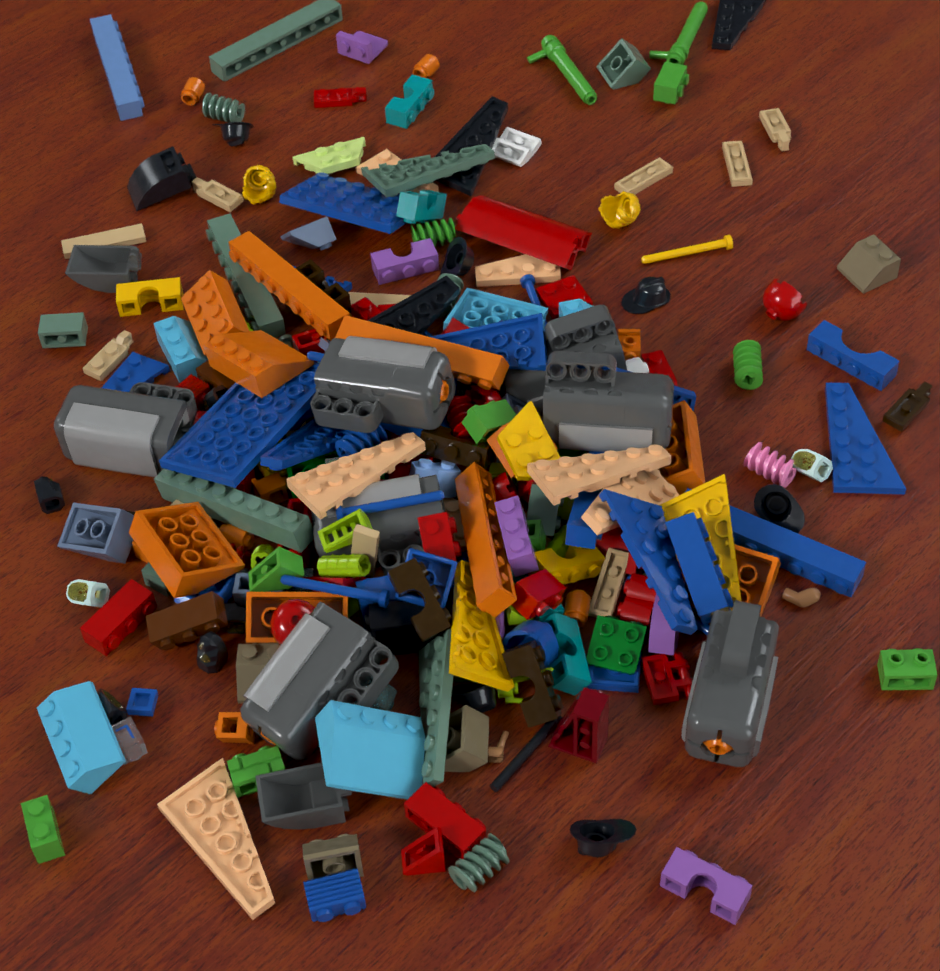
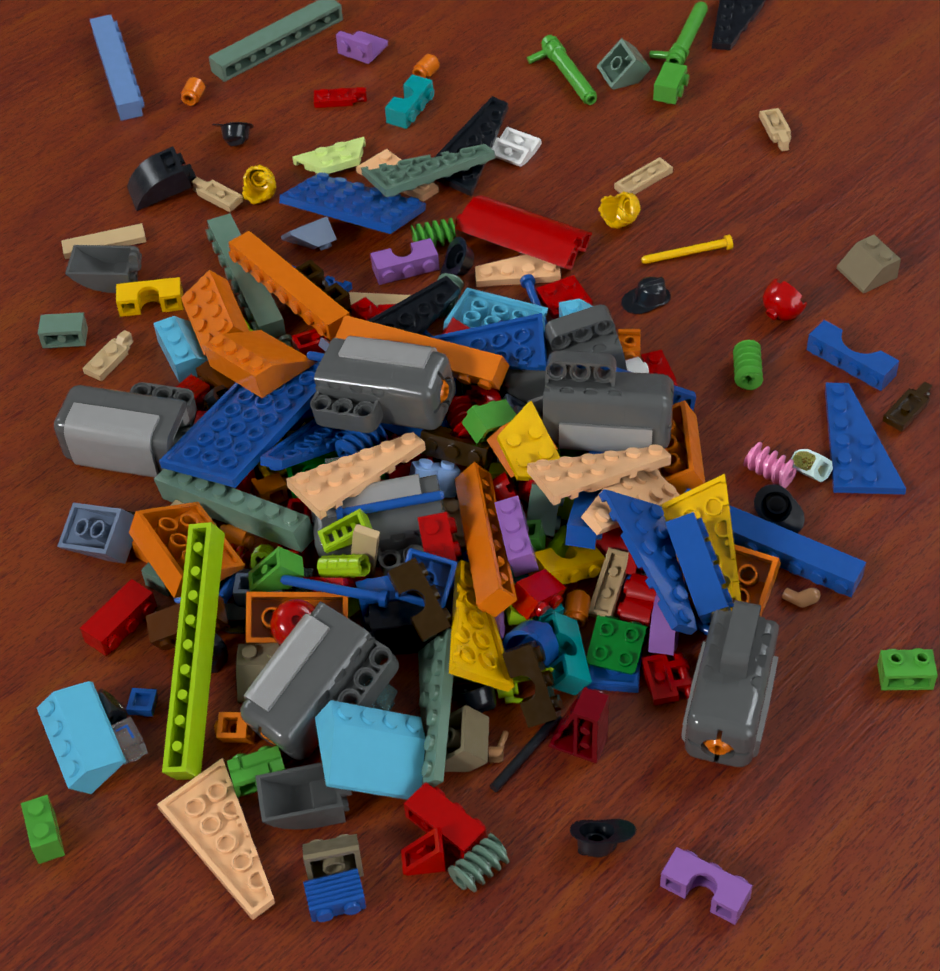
(49, 495): black rock -> none
(88, 593): light aqua rock -> none
(135, 370): blue wing -> none
(193, 652): none -> lime brick
(222, 108): sand green piece -> none
(421, 206): teal arch -> none
(737, 163): tan tile -> none

